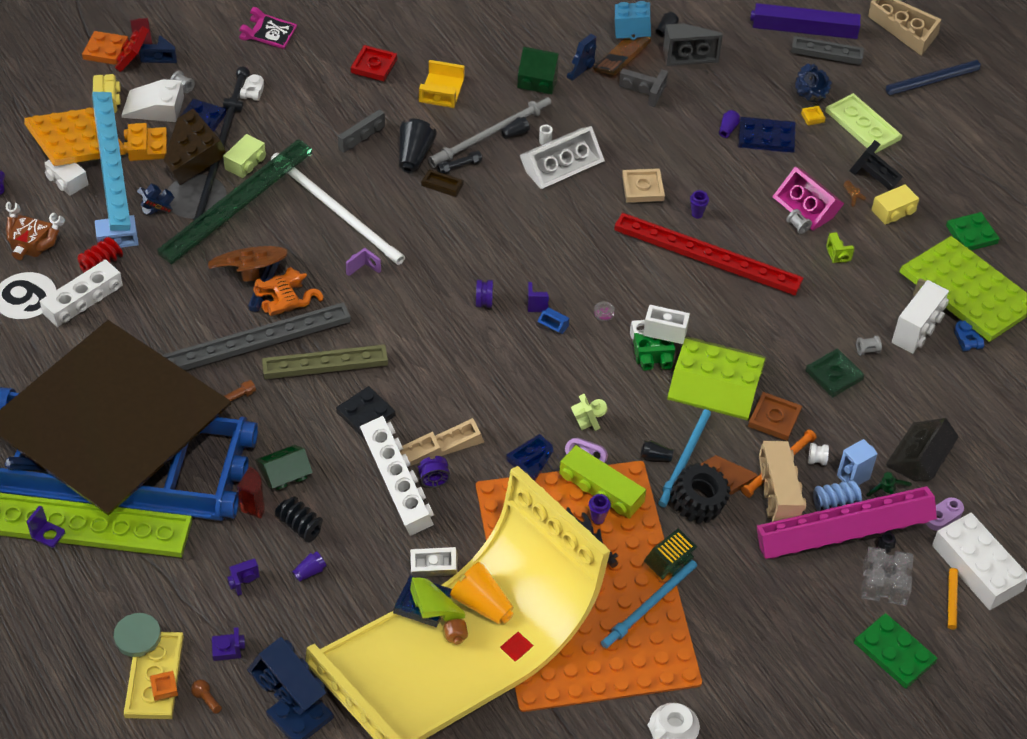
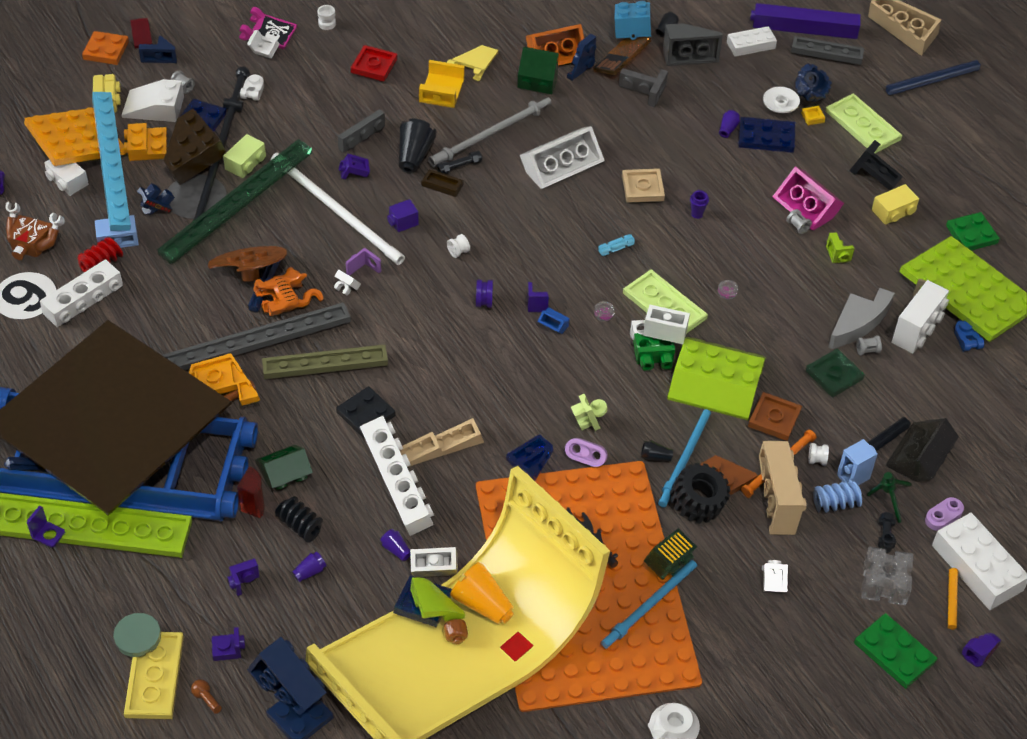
(131, 48): red plate -> none
(163, 685): orange plate -> none
(223, 376): none -> light orange wing
(262, 45): none -> white bracket
(326, 17): none -> white wheel
(347, 281): none -> white tile
(354, 165): none -> dark purple bracket
(395, 544): none -> dark purple cone
(403, 216): none -> dark purple brick
(434, 472): dark purple wheel -> none
(458, 245): none -> white wheel
(476, 59): none -> light yellow flag
(516, 127): black cone -> none
(545, 134): white hinge -> none
(559, 40): none -> orange slope
(599, 478): lime brick -> none
(599, 507): dark purple cone -> none
(616, 244): none -> medium azure axle
(654, 290): none -> yellowish green tile
(709, 254): red plate -> none
(727, 289): none -> clear tile
(751, 41): none -> white piece
(775, 576): none -> white bracket
(781, 99): none -> white dish
(846, 522): dark pink brick -> none
(854, 192): clear orange bar -> none
(860, 317): none -> light grey slope
(890, 433): none -> black axle
(981, 648): none -> dark purple rock

